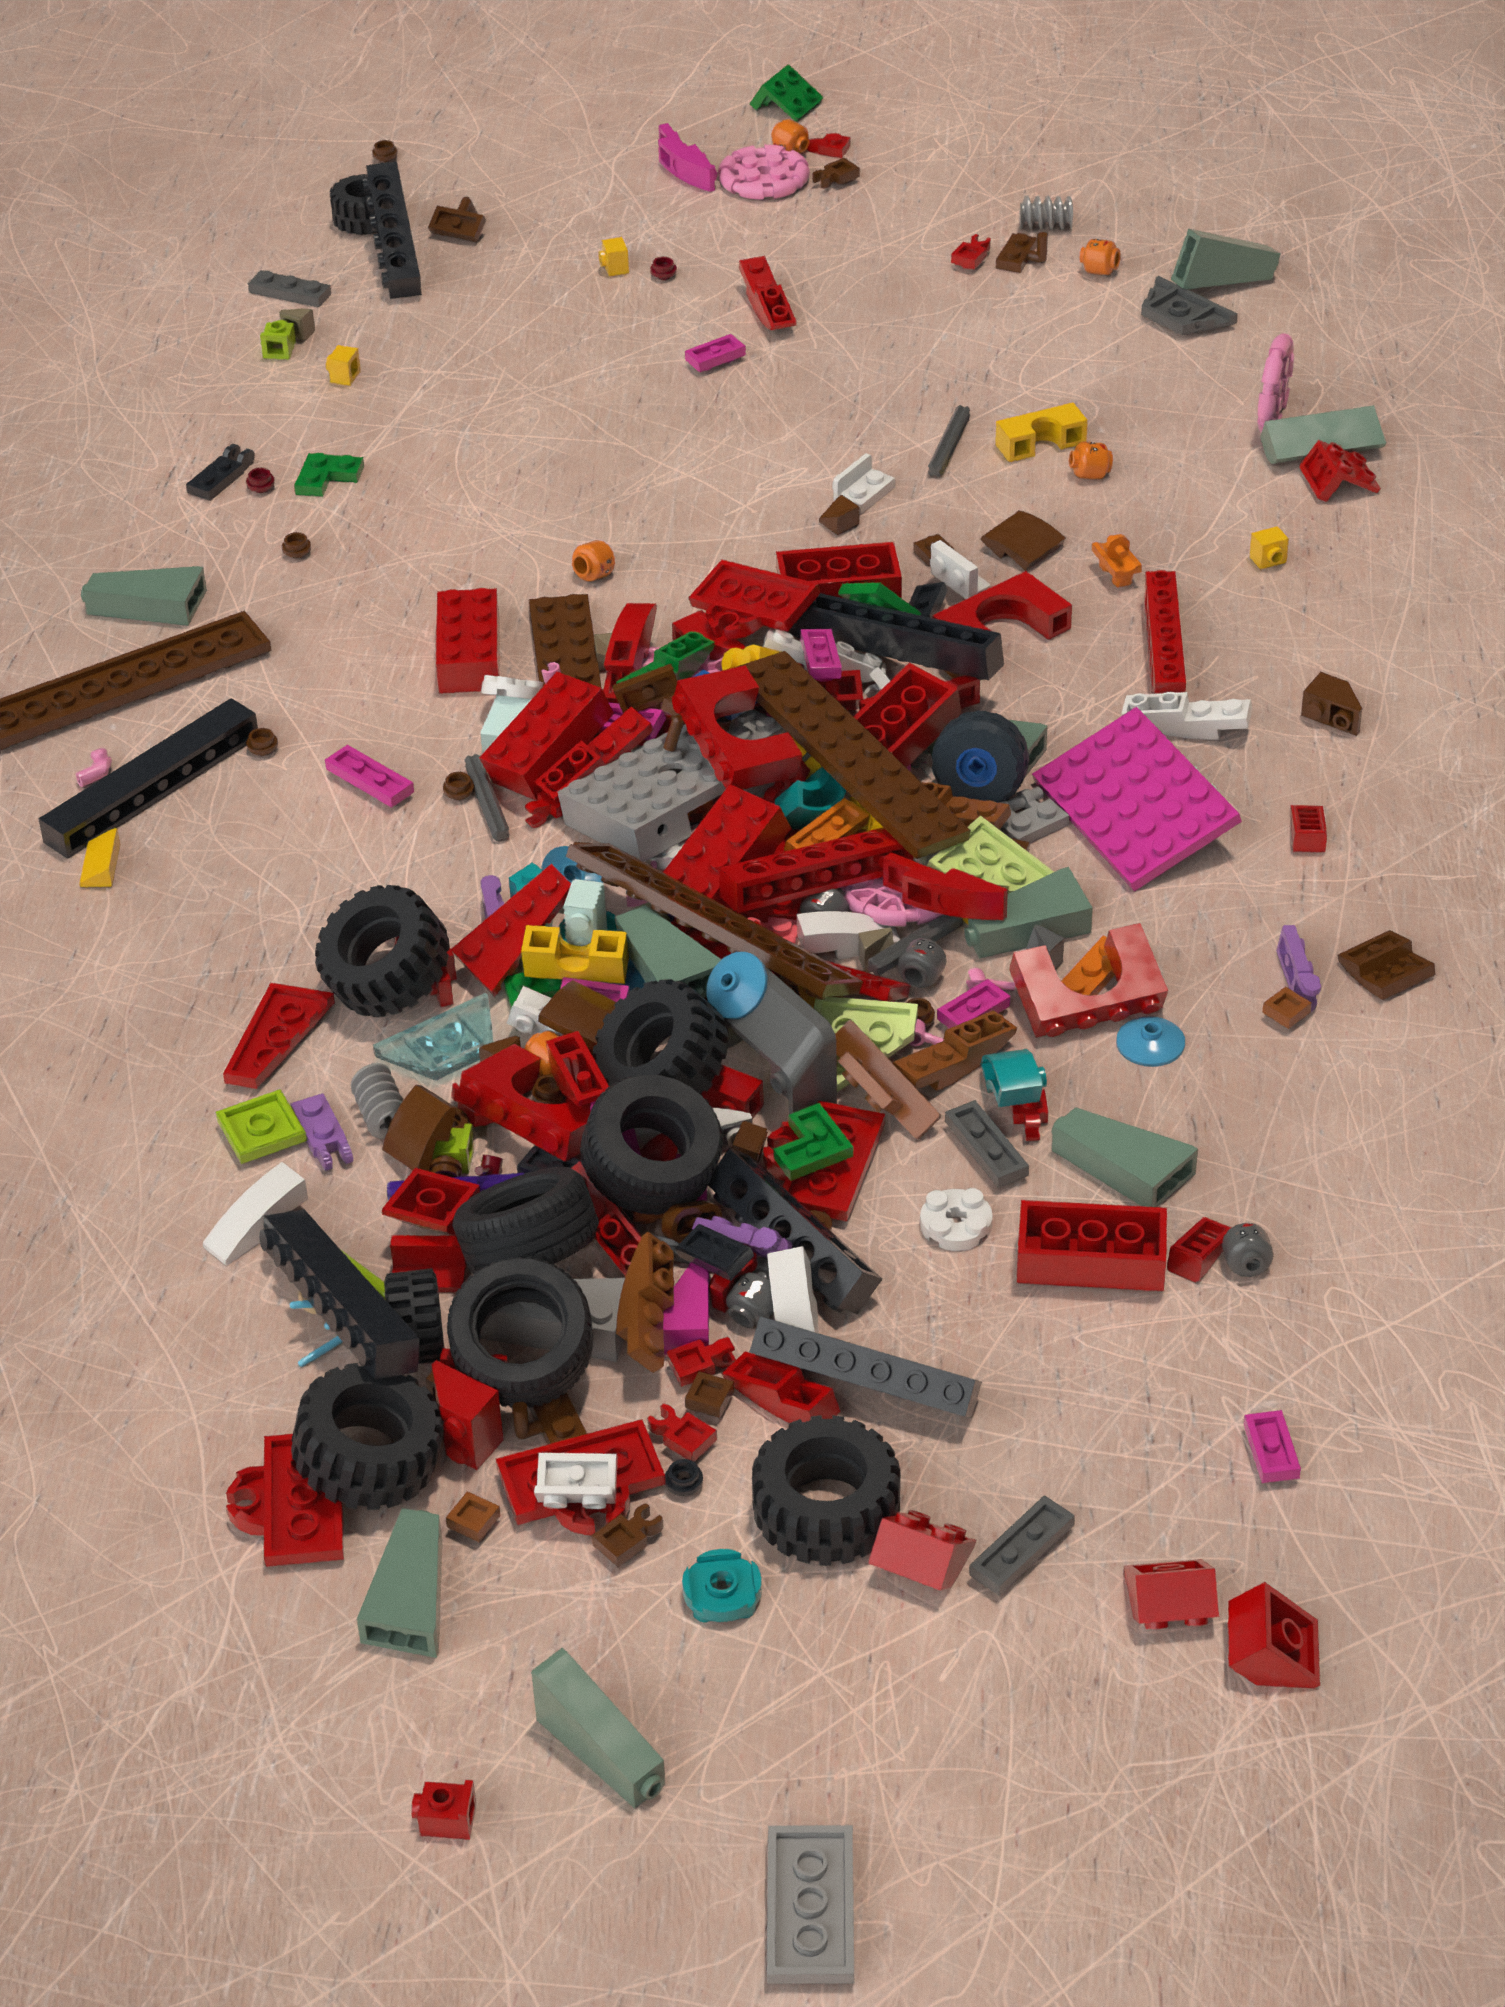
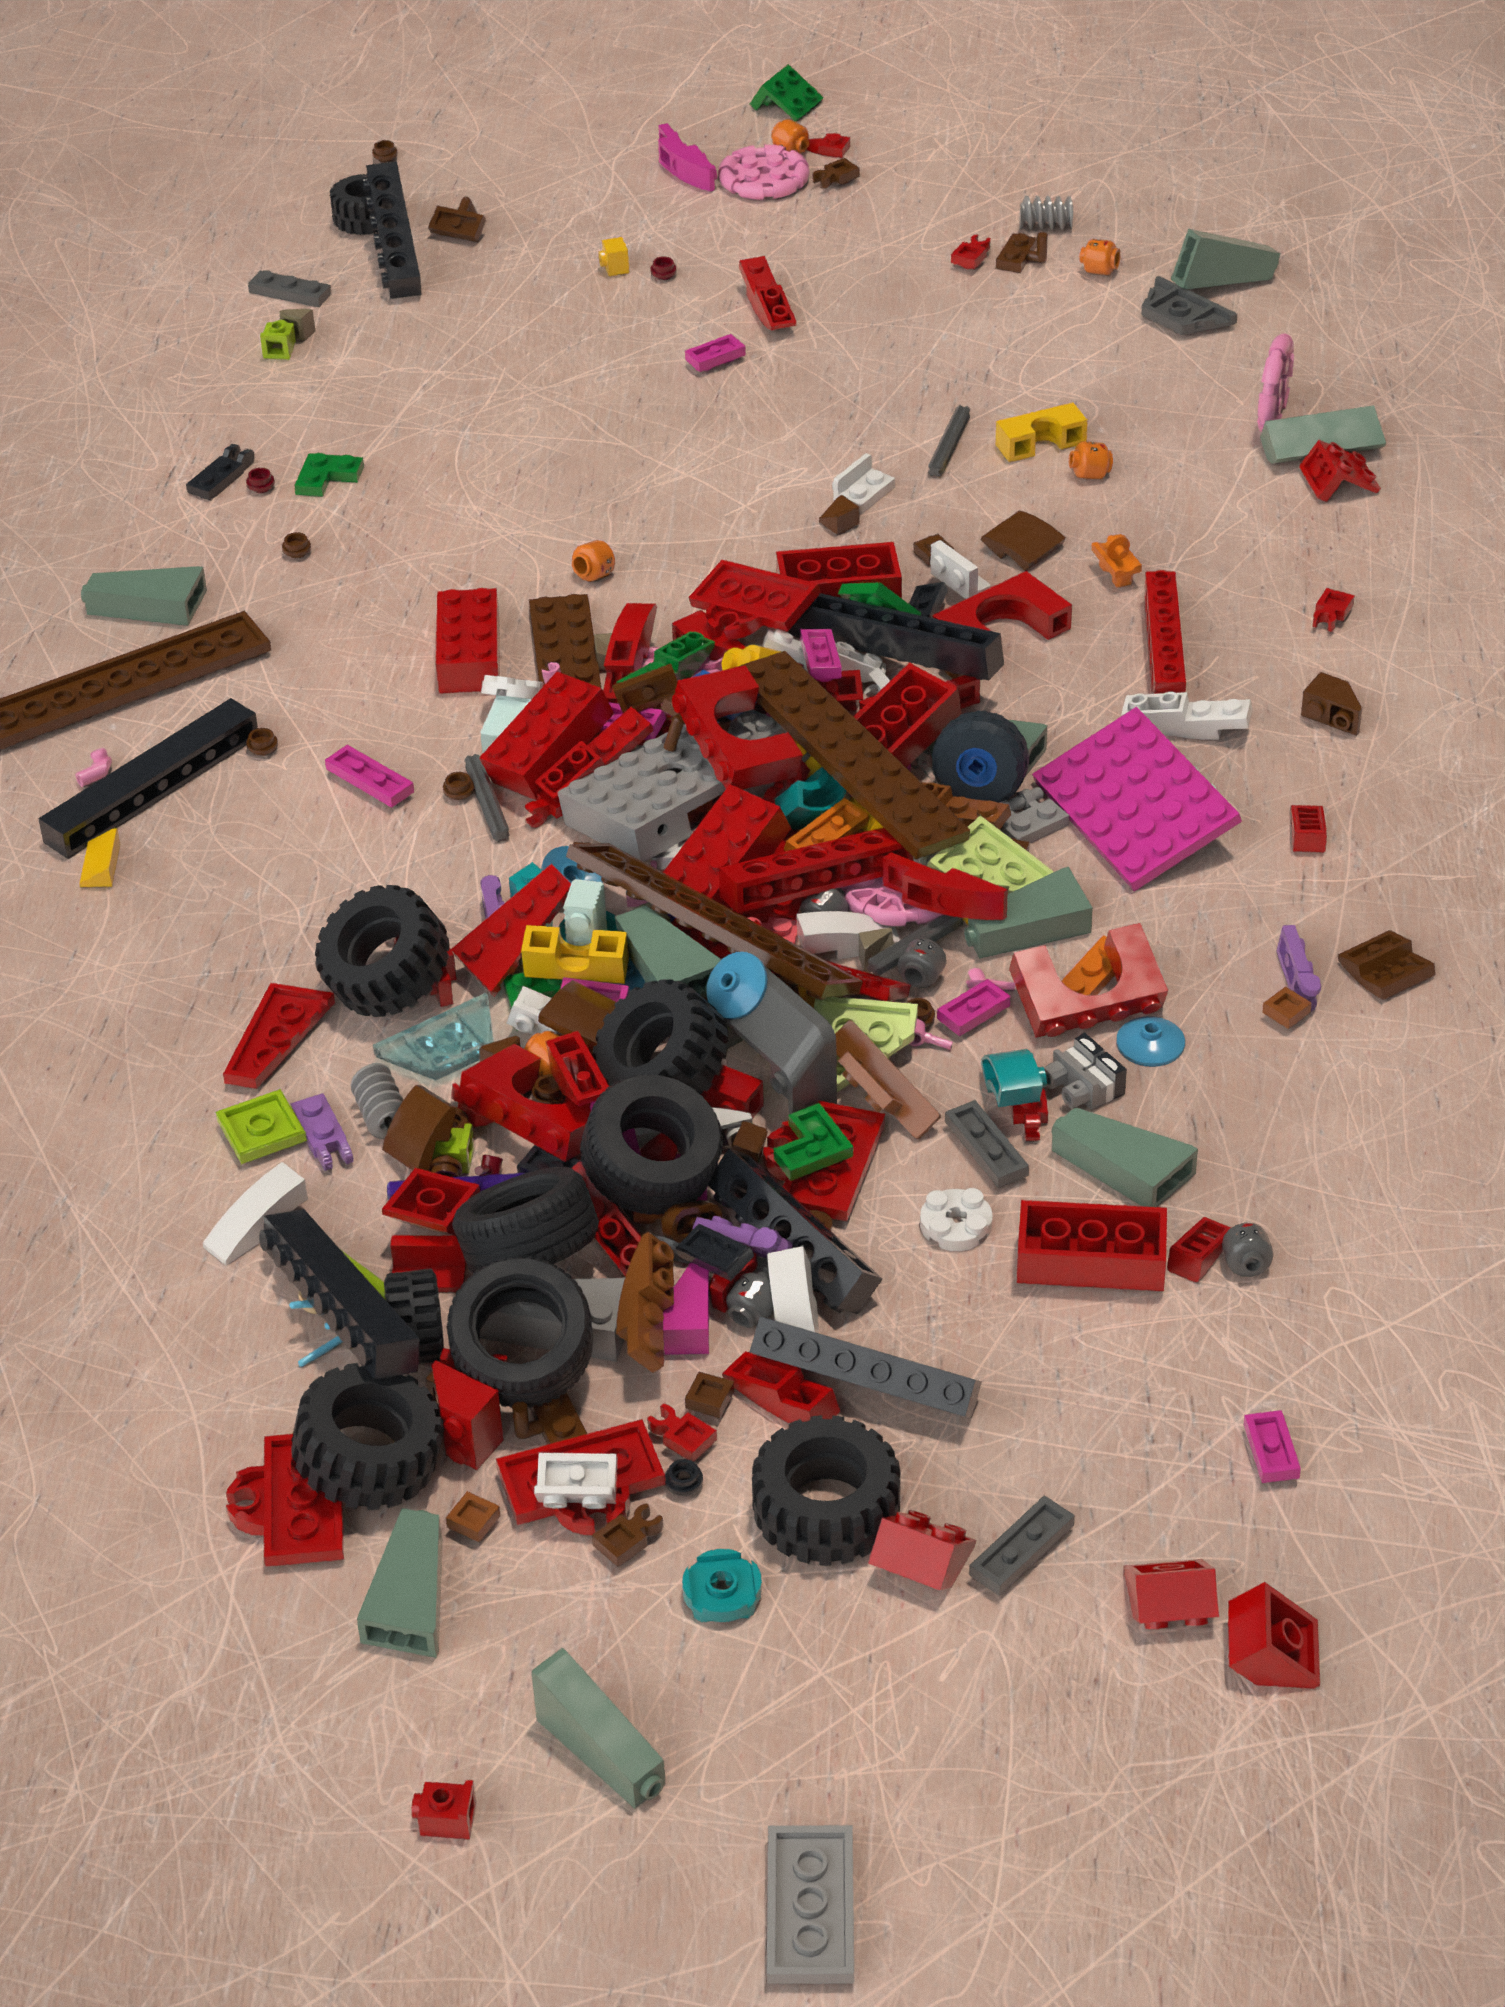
(343, 365): yellow plate -> none
(695, 1357): red plate -> none
(958, 1052): dark orange slope -> none
(1054, 943): dark grey slope -> none
(1087, 1074): none -> light grey hips
(1269, 547): yellow plate -> none
(1332, 606): none -> red plate

